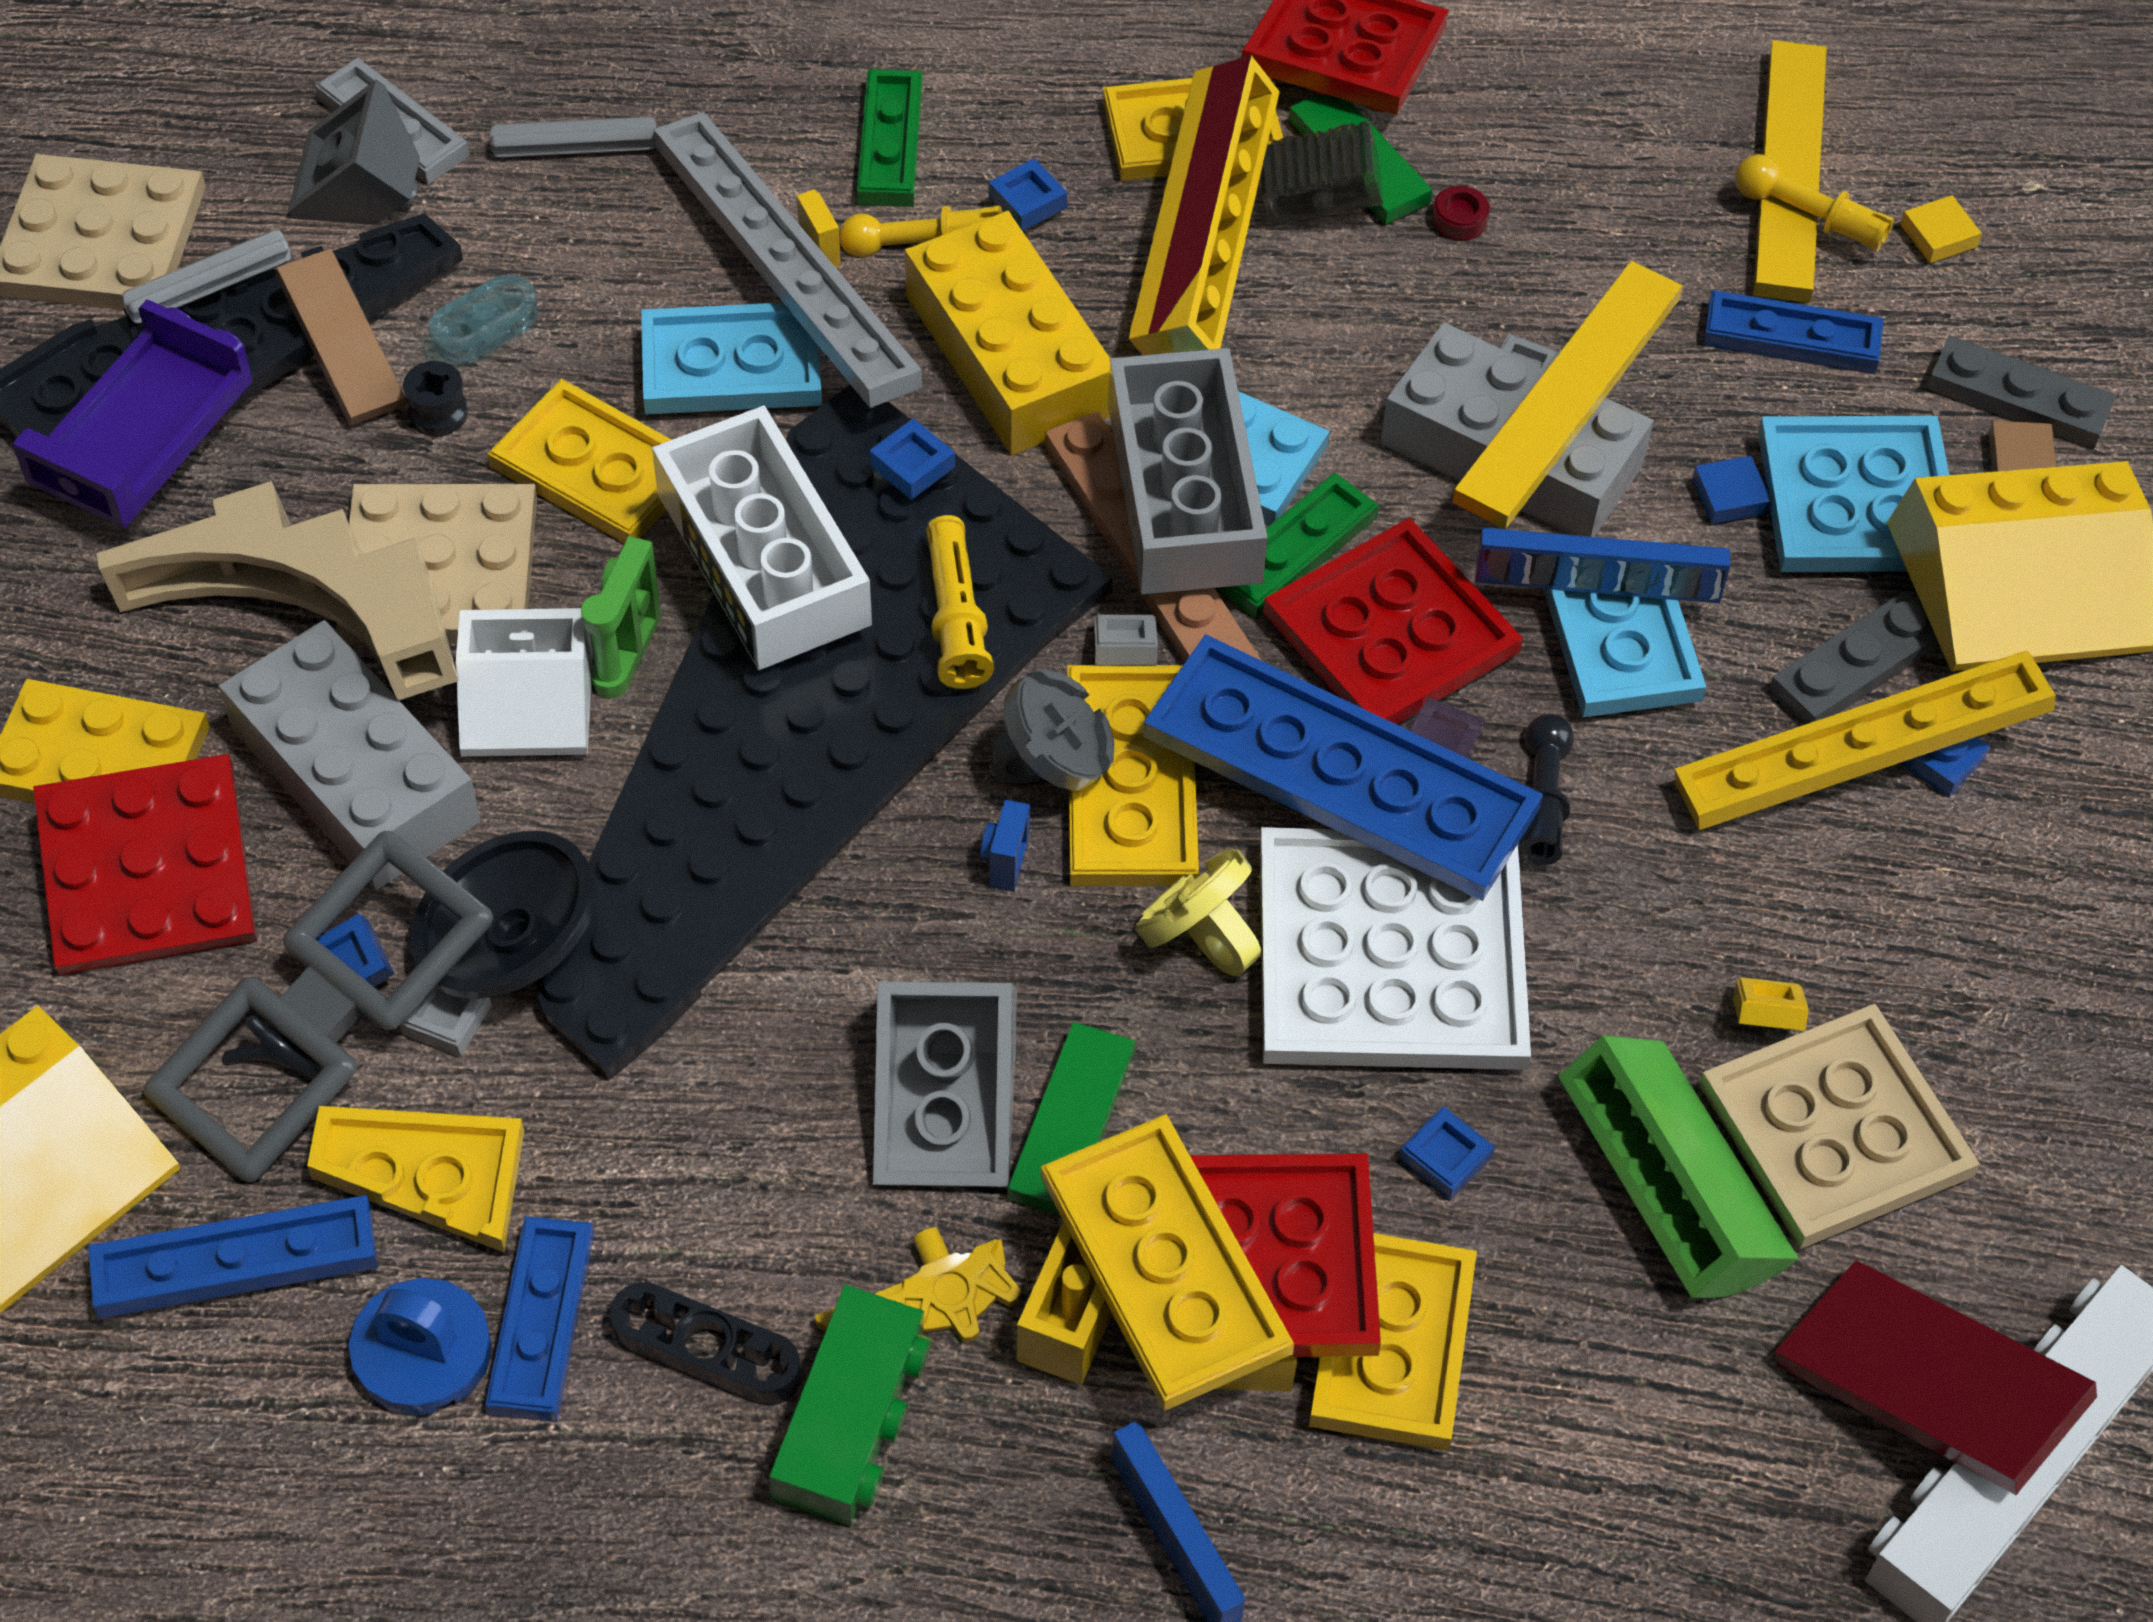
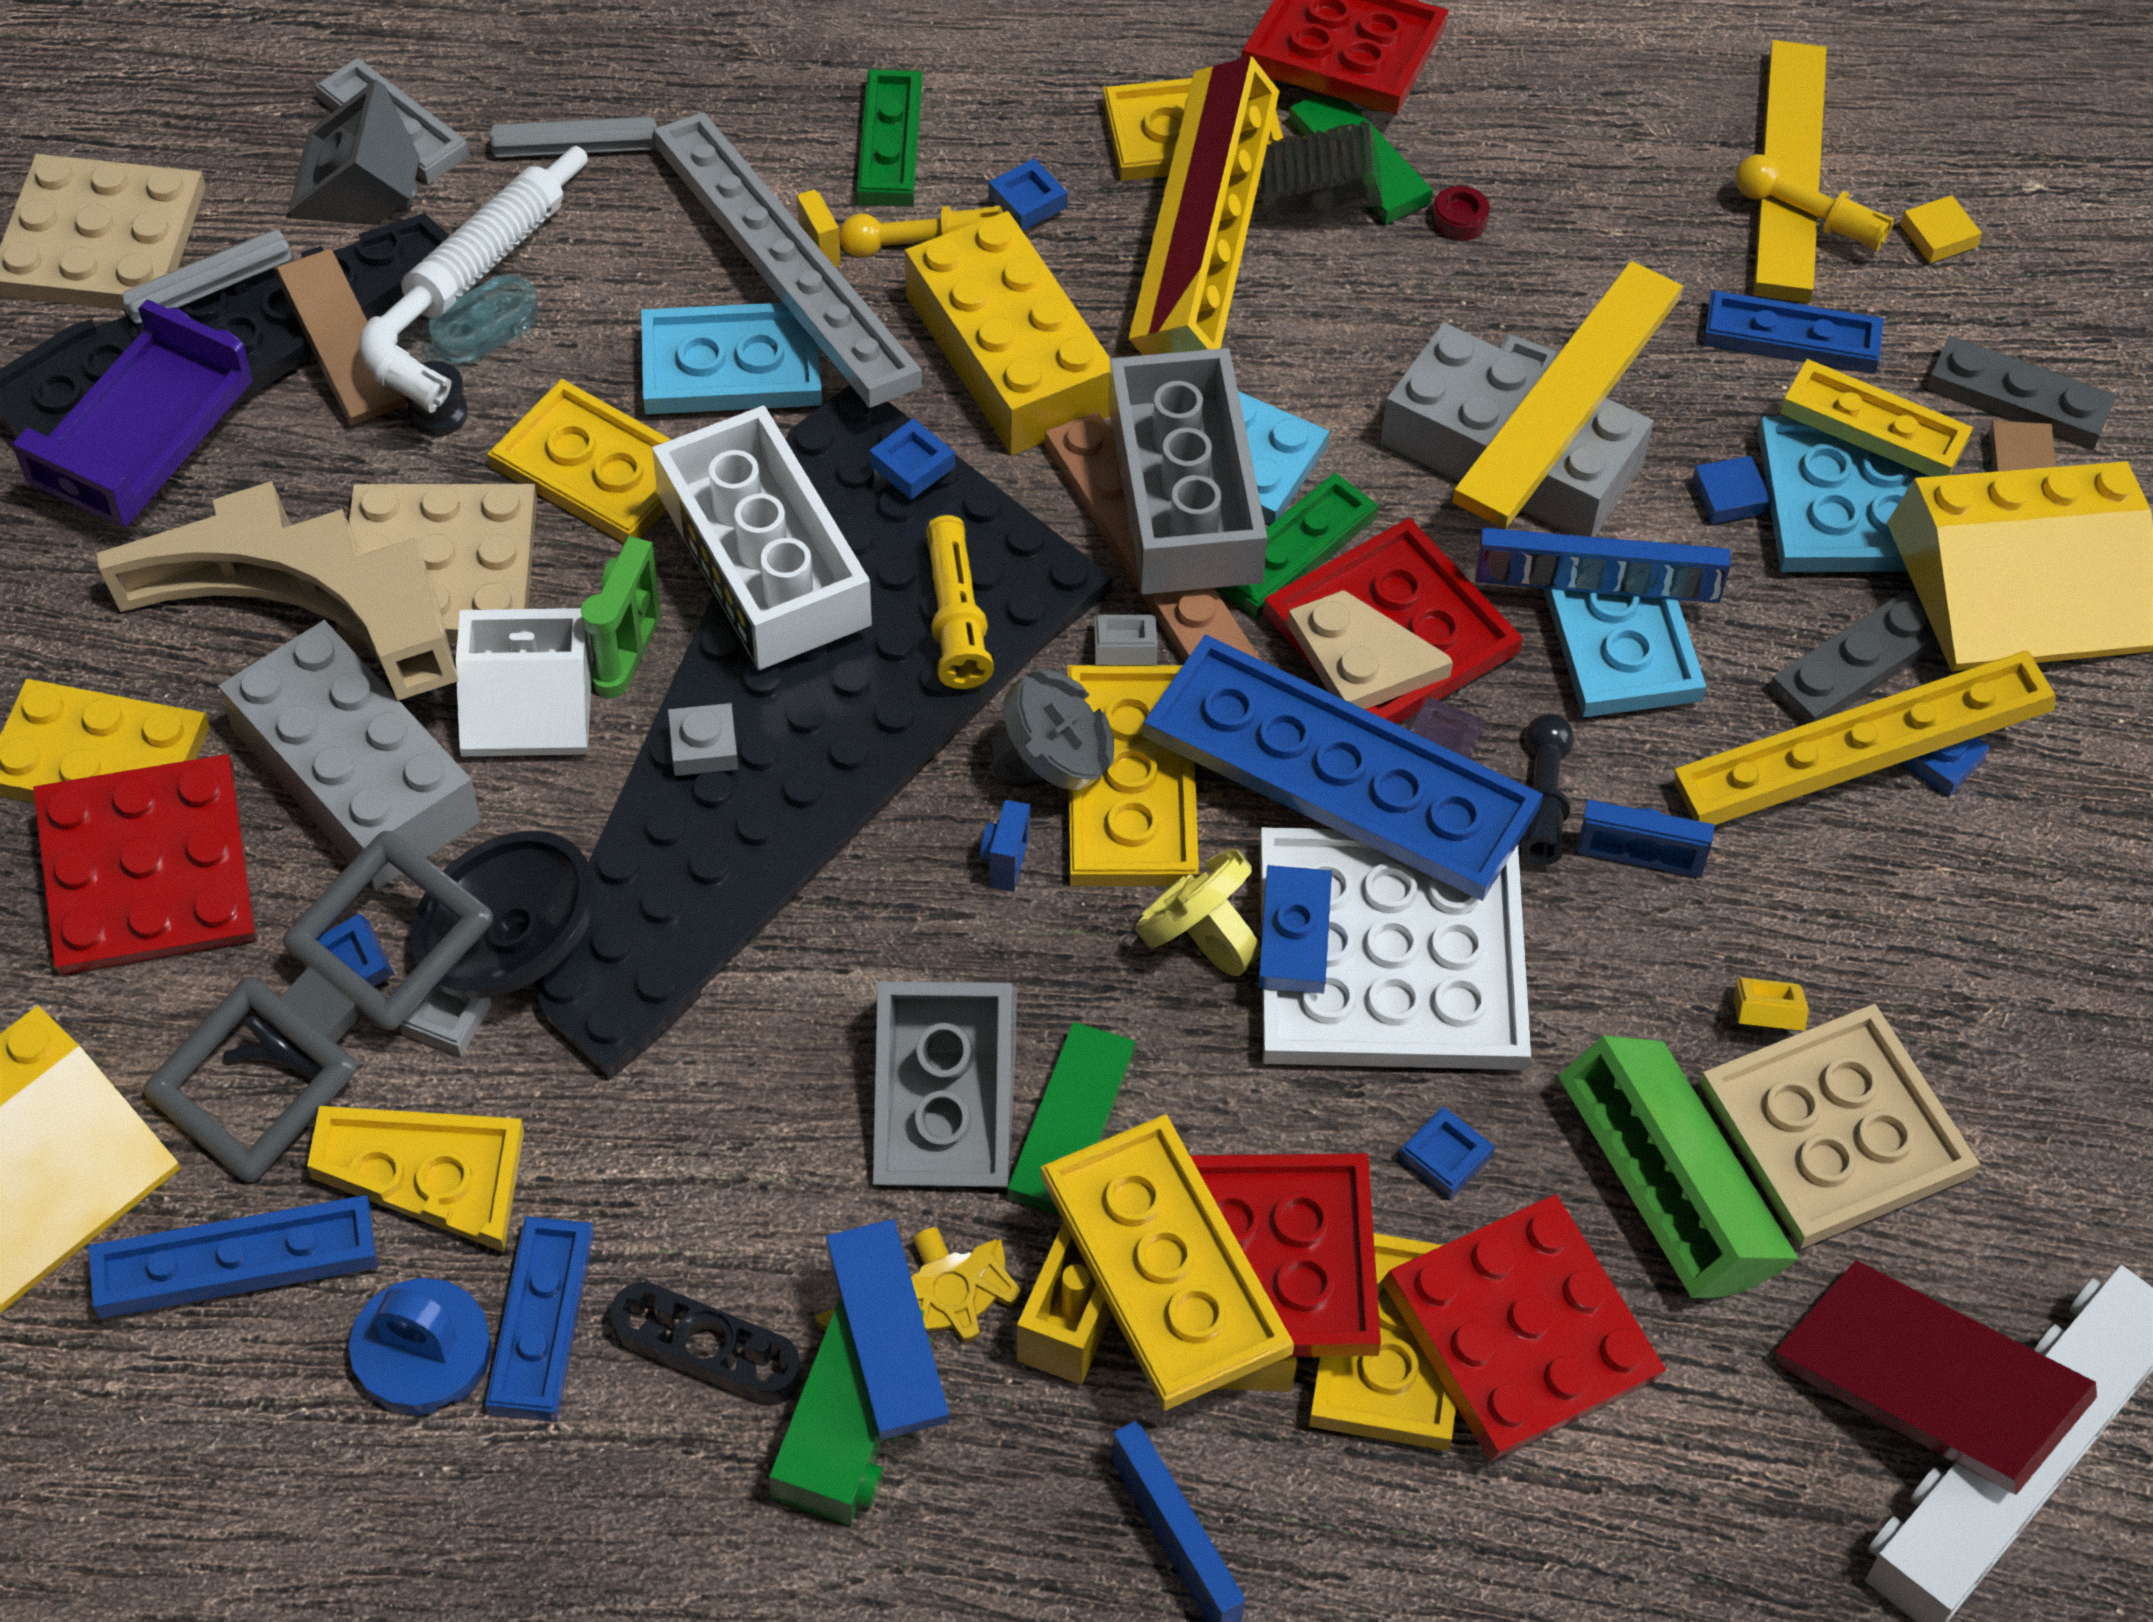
(456, 268): none -> white piece
(703, 739): none -> light grey plate
(887, 1329): none -> blue tile
(1295, 929): none -> blue plate
(1363, 651): none -> tan wing
(1523, 1326): none -> red plate
(1645, 838): none -> blue plate
(1876, 420): none -> yellow plate

